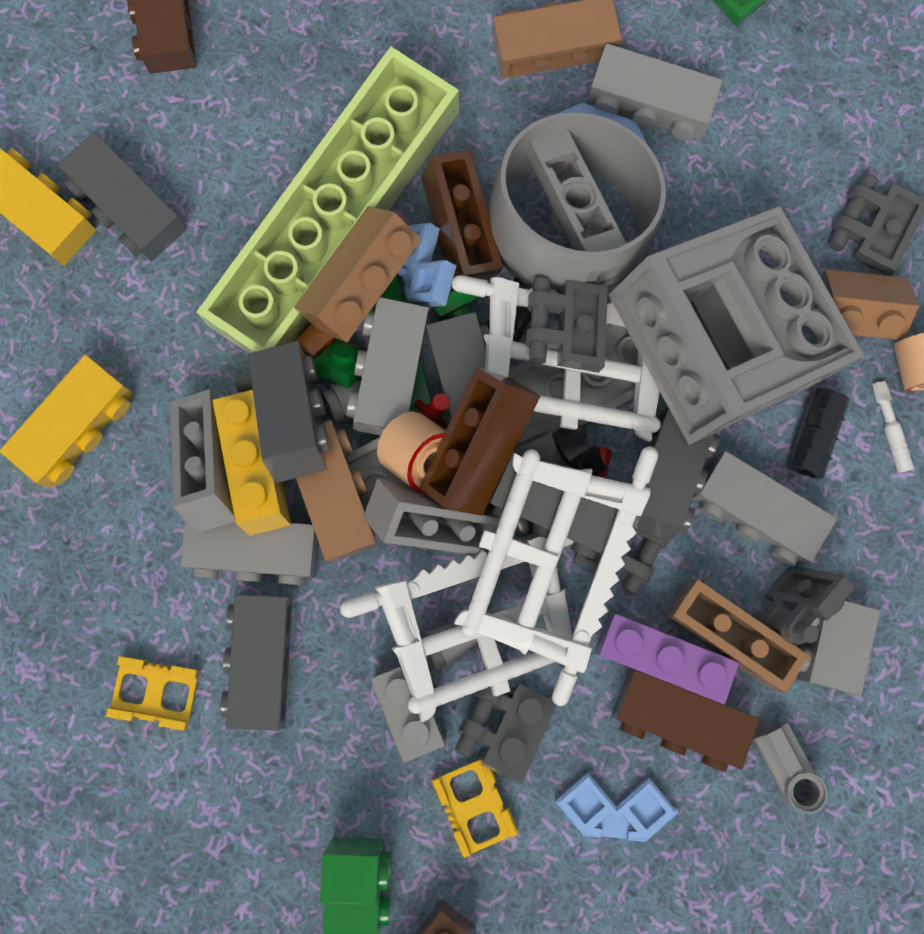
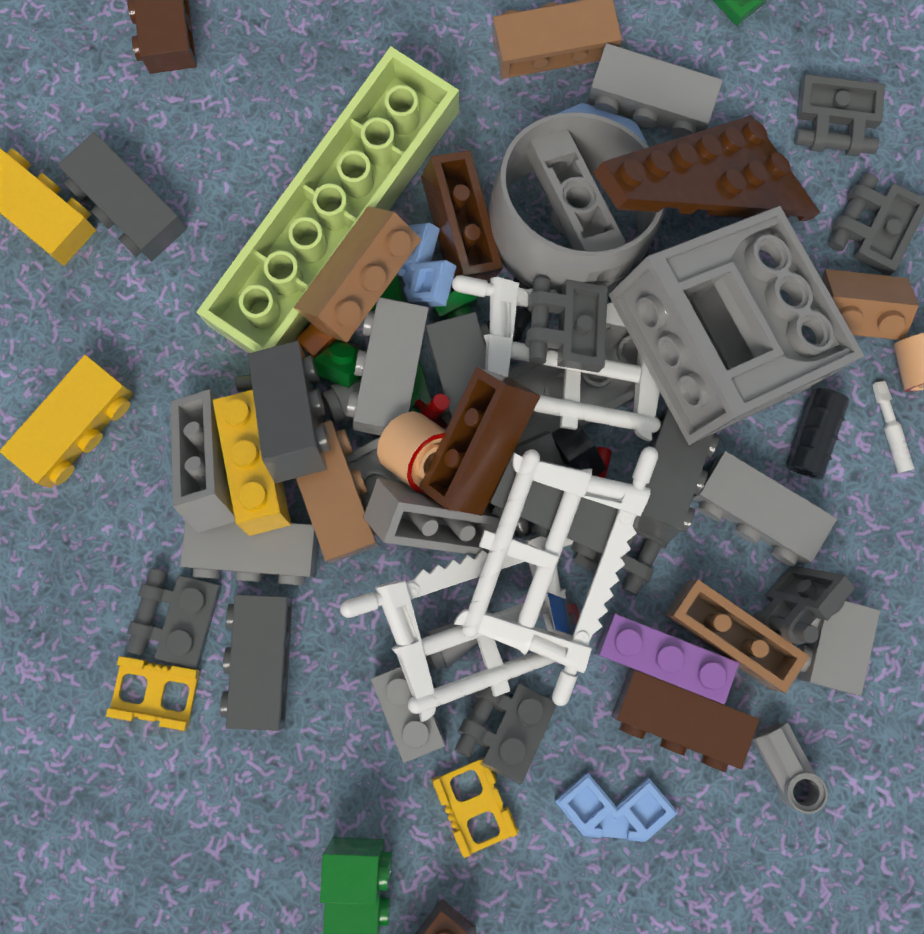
(186, 621): none -> dark grey plate
(564, 613): none -> blue sticker
(718, 170): none -> reddish brown wing
(842, 103): none -> dark grey plate

